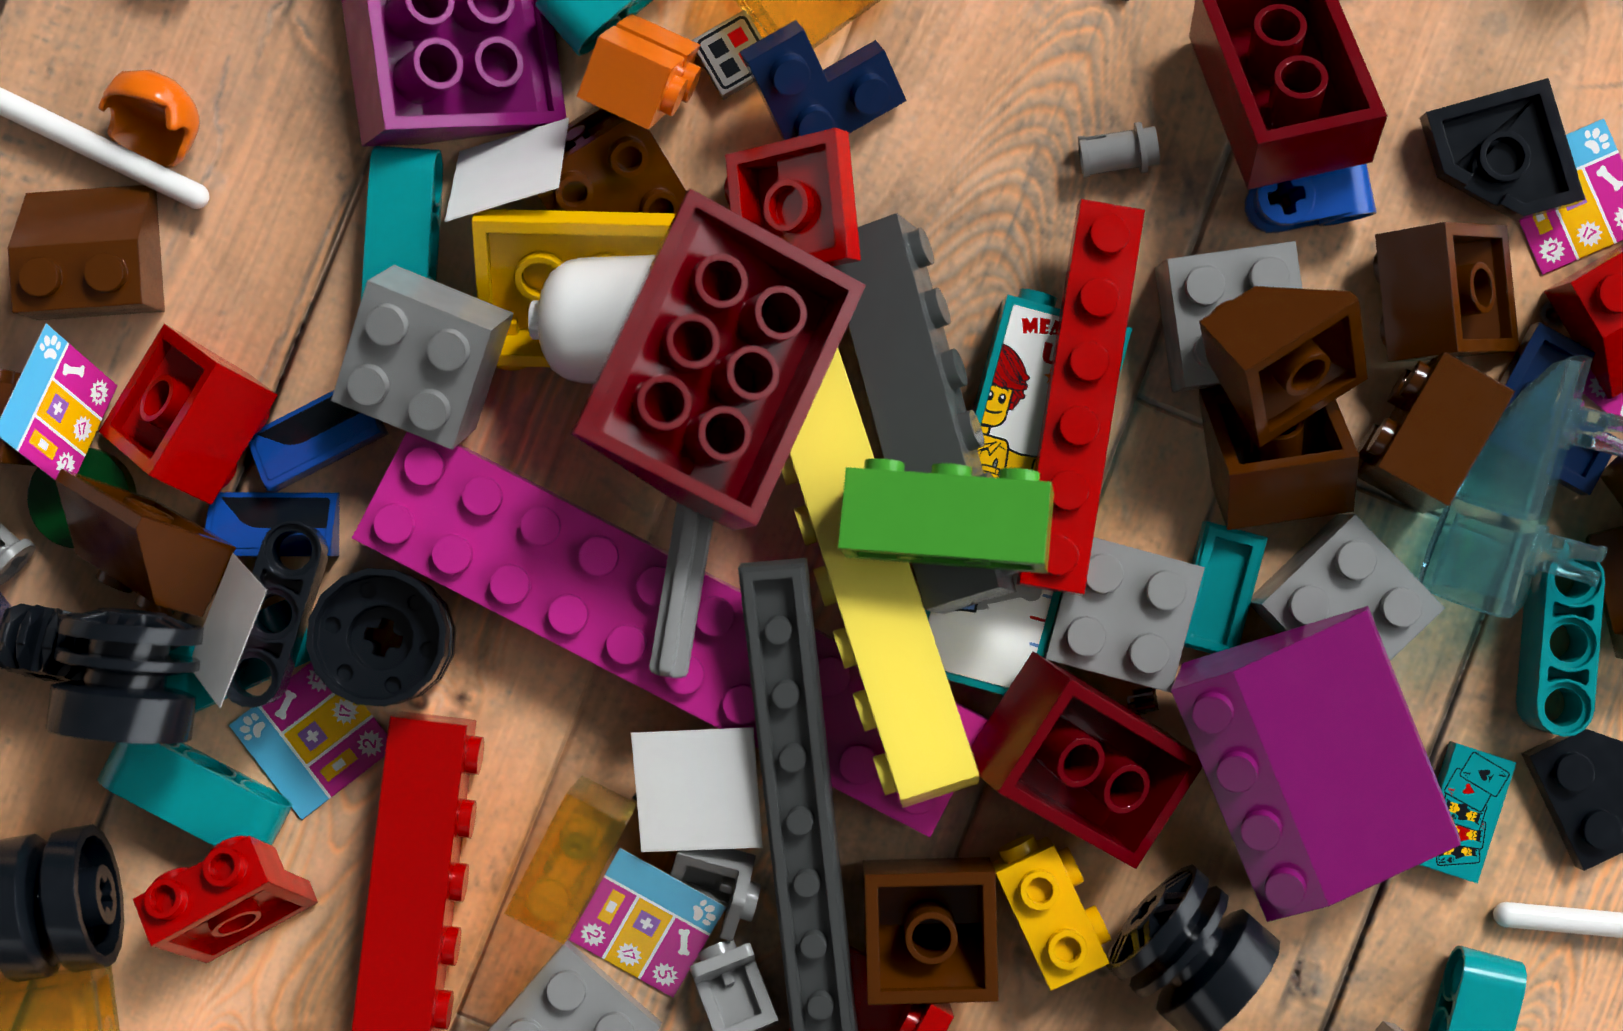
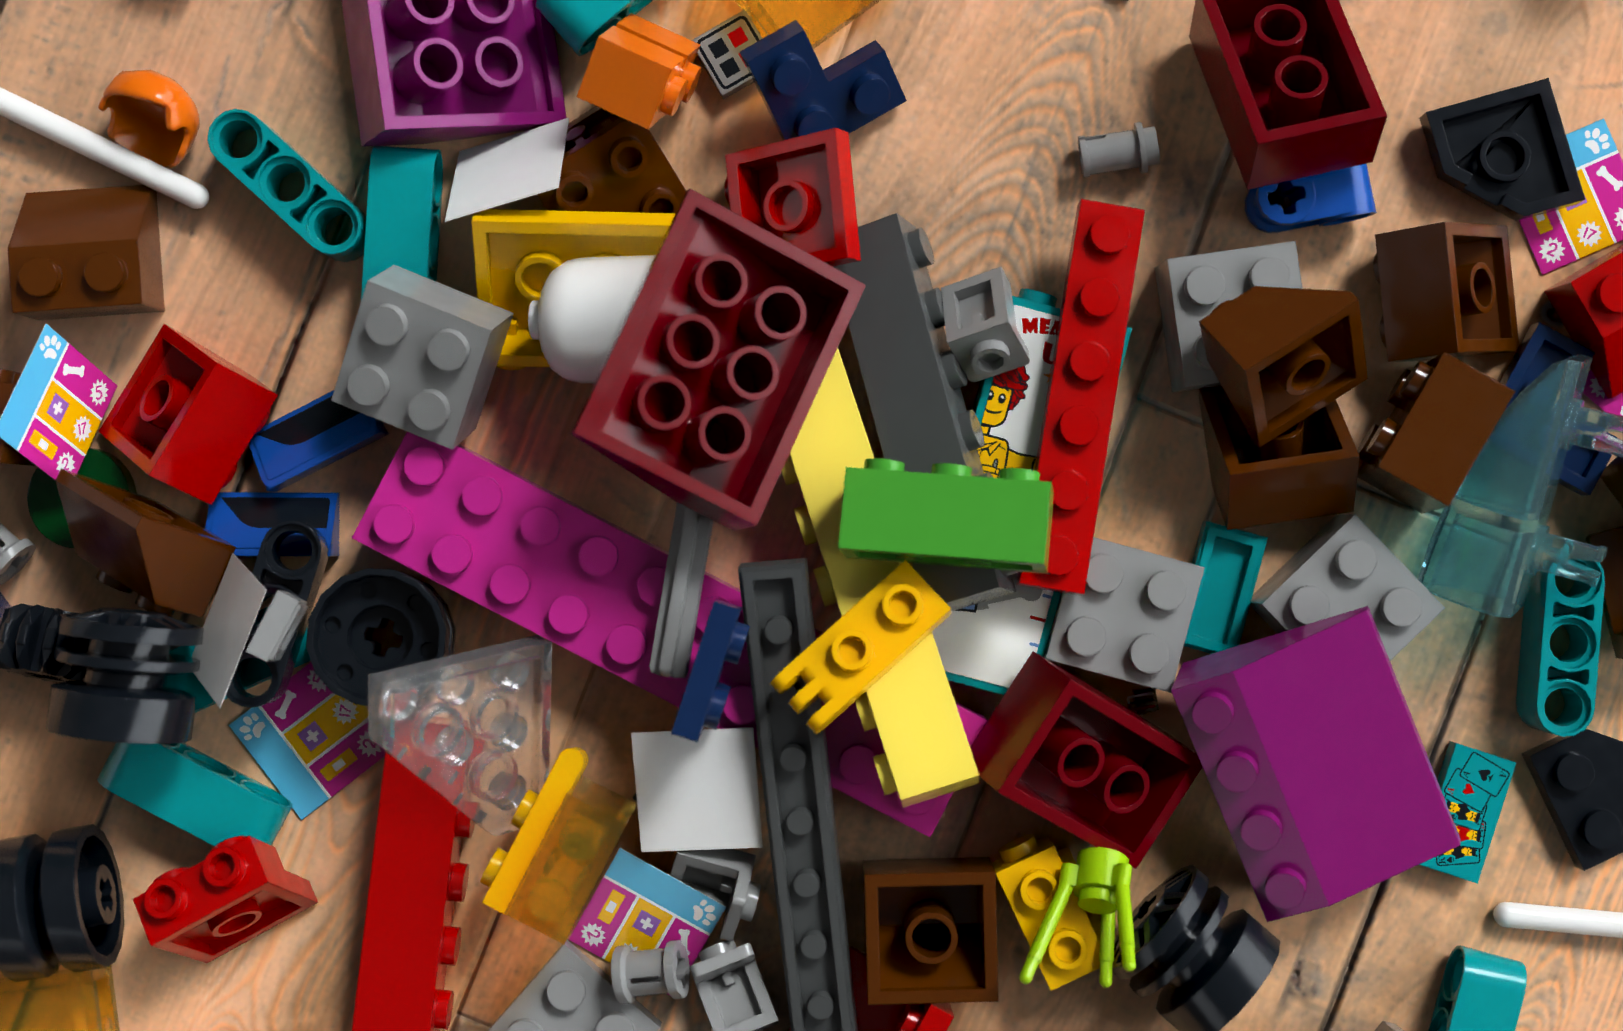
(265, 170): none -> teal beam
(277, 626): none -> light grey tile
(470, 725): none -> clear plate
(533, 819): none -> yellow hinge
(650, 972): none -> light grey bush
(704, 694): none -> dark blue plate
(863, 645): none -> yellow hinge
(983, 325): none -> light grey bracket
(1102, 887): none -> lime plant

